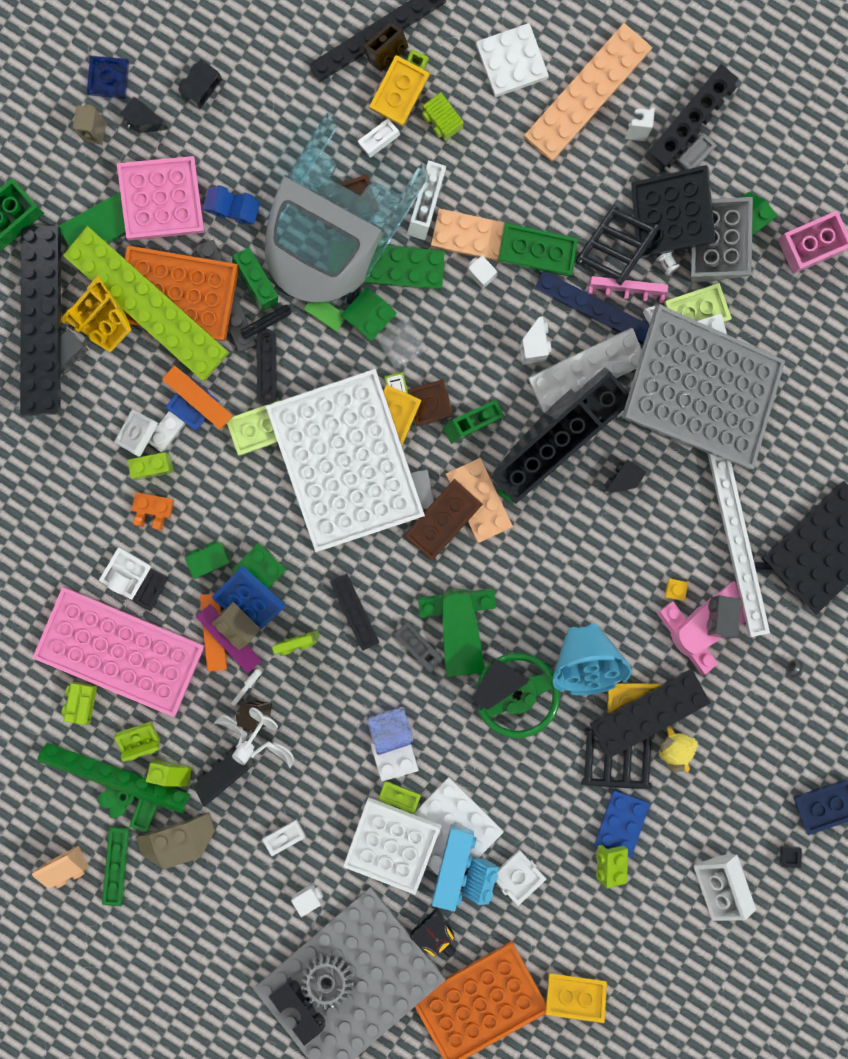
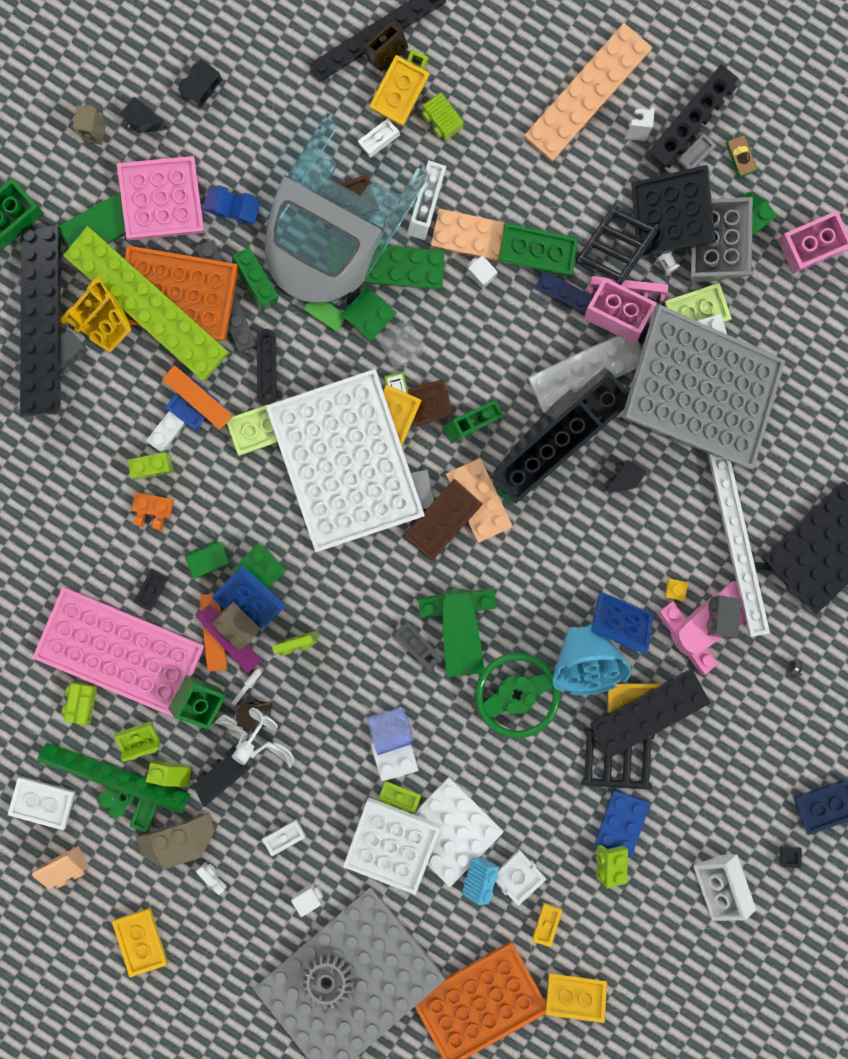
(41, 803): none -> white plate
(107, 77): clear blue tile -> none
(115, 866): green tile -> none
(125, 573): white plate -> none
(136, 432): white tile -> none
(140, 942): none -> yellow plate
(197, 702): none -> green brick
(209, 875): none -> white plate
(265, 321): black axle -> none
(290, 995): black arch -> none
(354, 612): black plate -> none
(434, 934): black torso -> none
(453, 868): medium azure brick -> none
(496, 685): black slope -> none
(512, 60): white plate -> none
(534, 345): white slope -> none
(547, 924): none -> yellow plate
(619, 310): none -> bright pink brick
(622, 622): none -> blue plate
(677, 751): light yellow hair -> none
(741, 156): none -> tile

